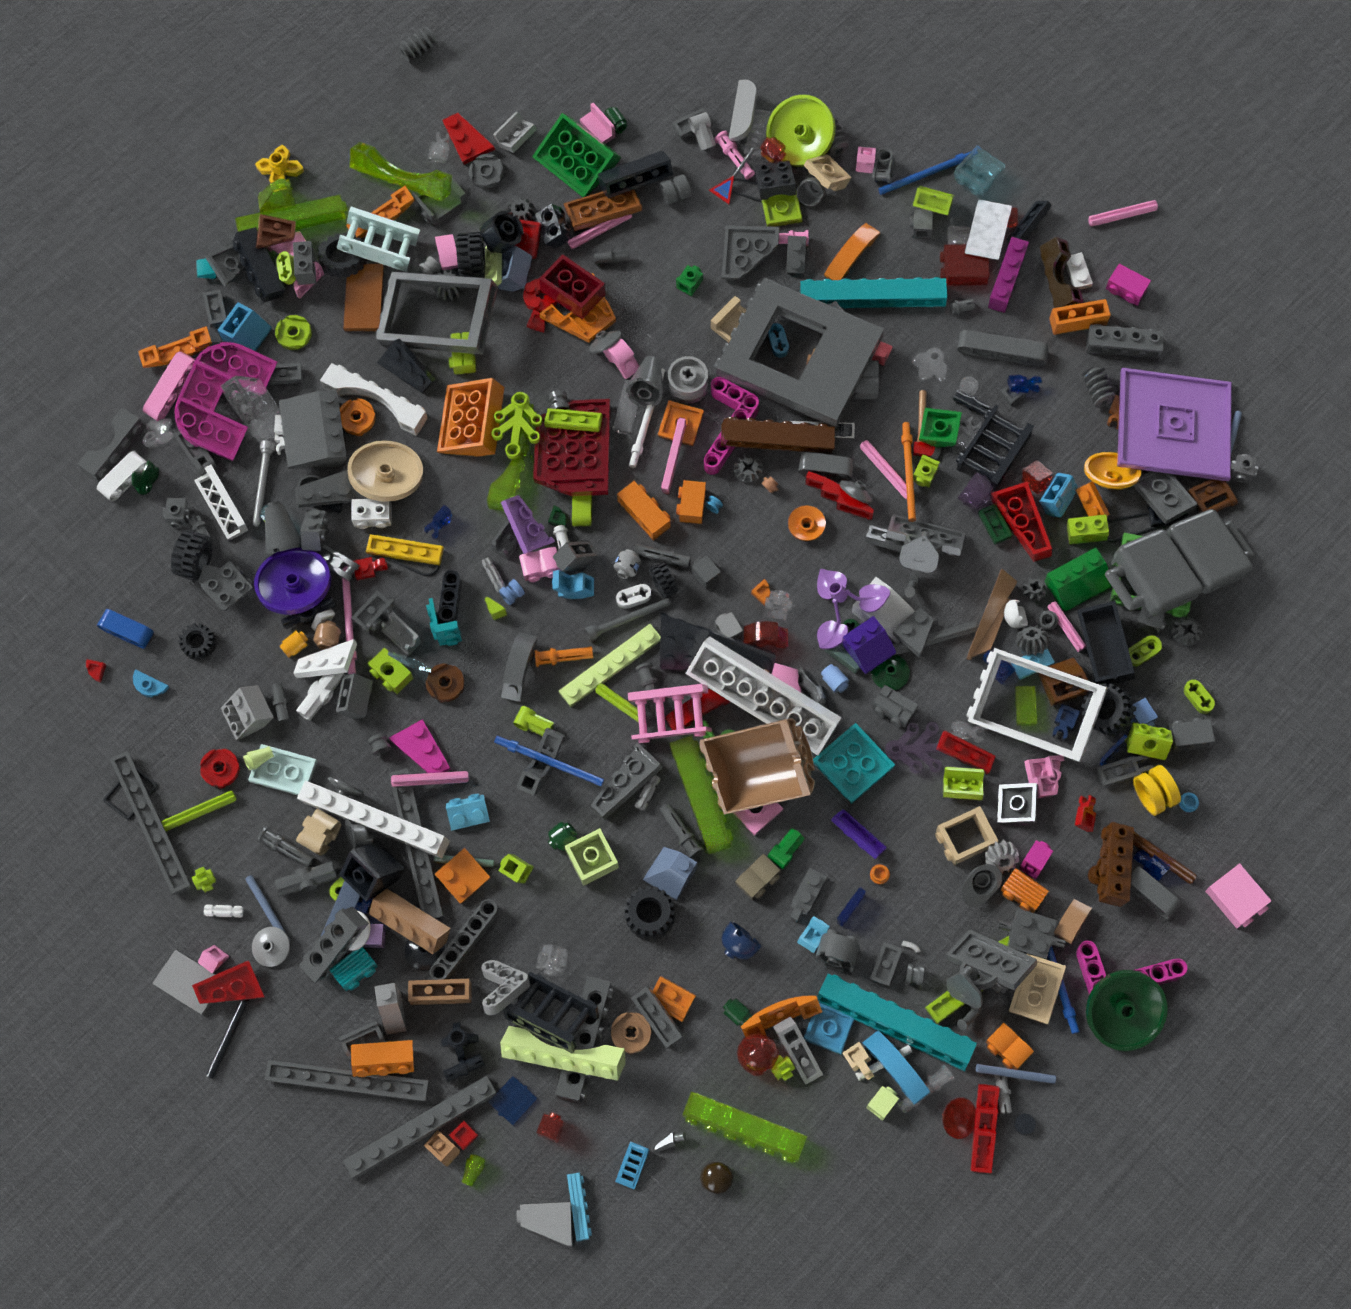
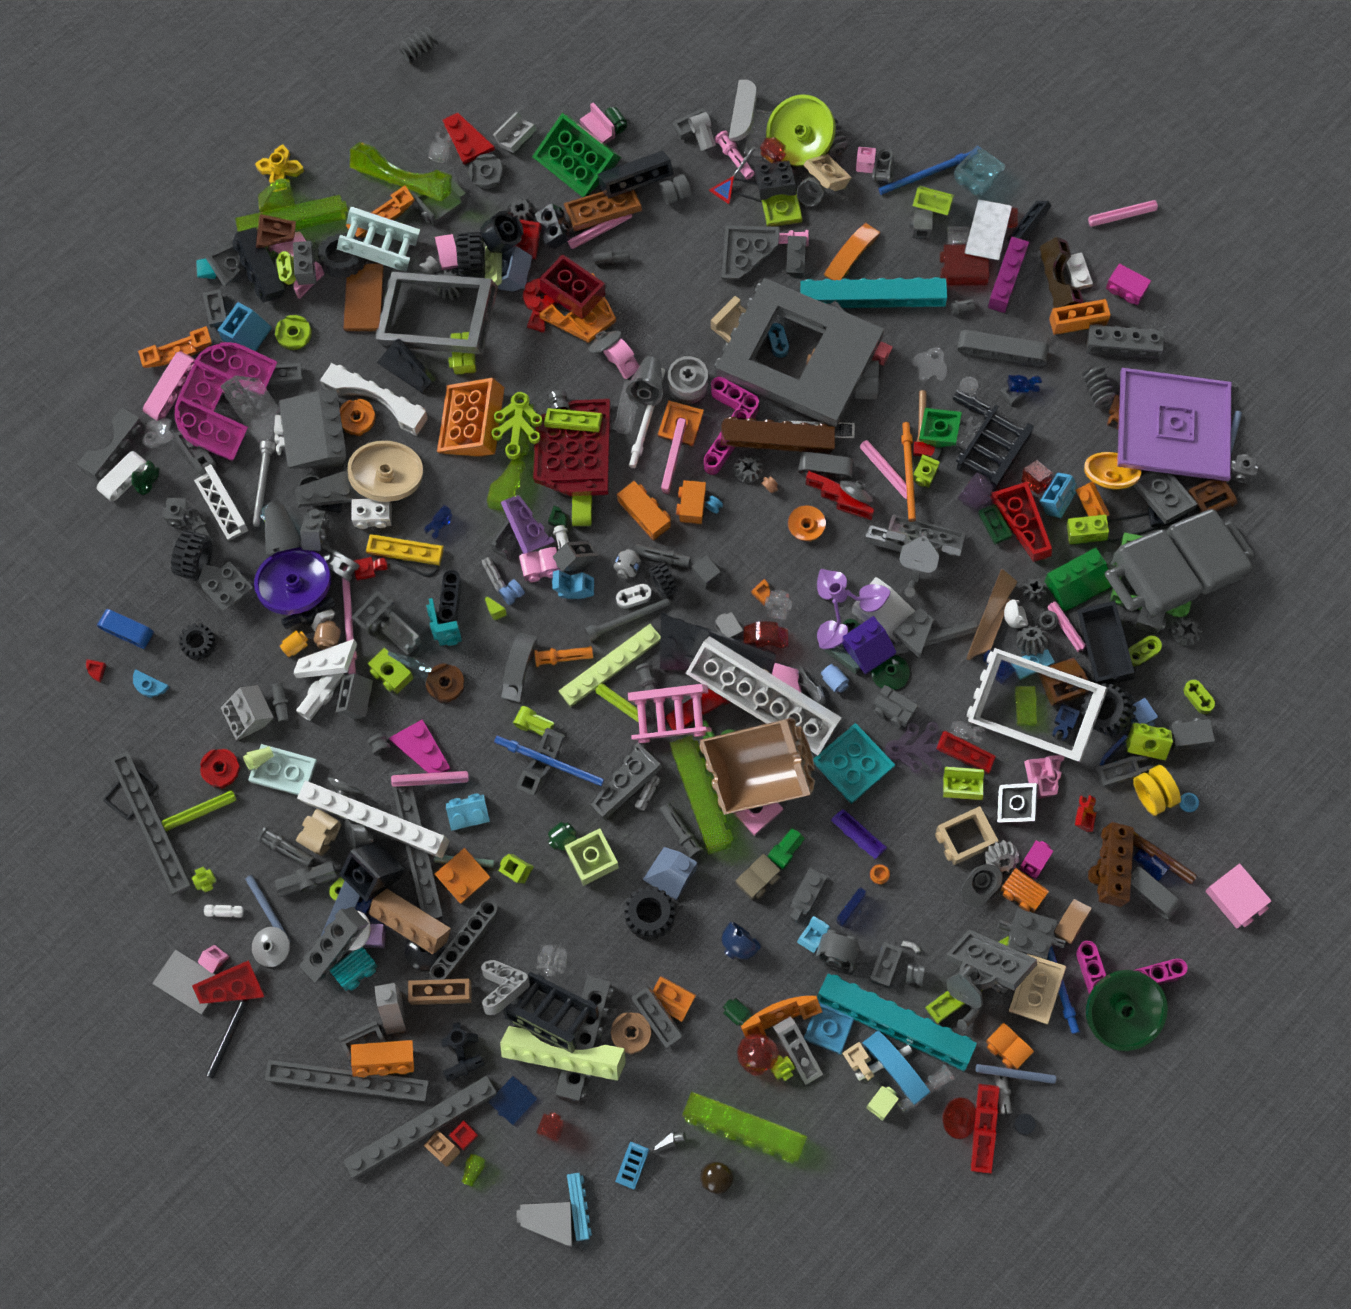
(689, 280): green brick -> none

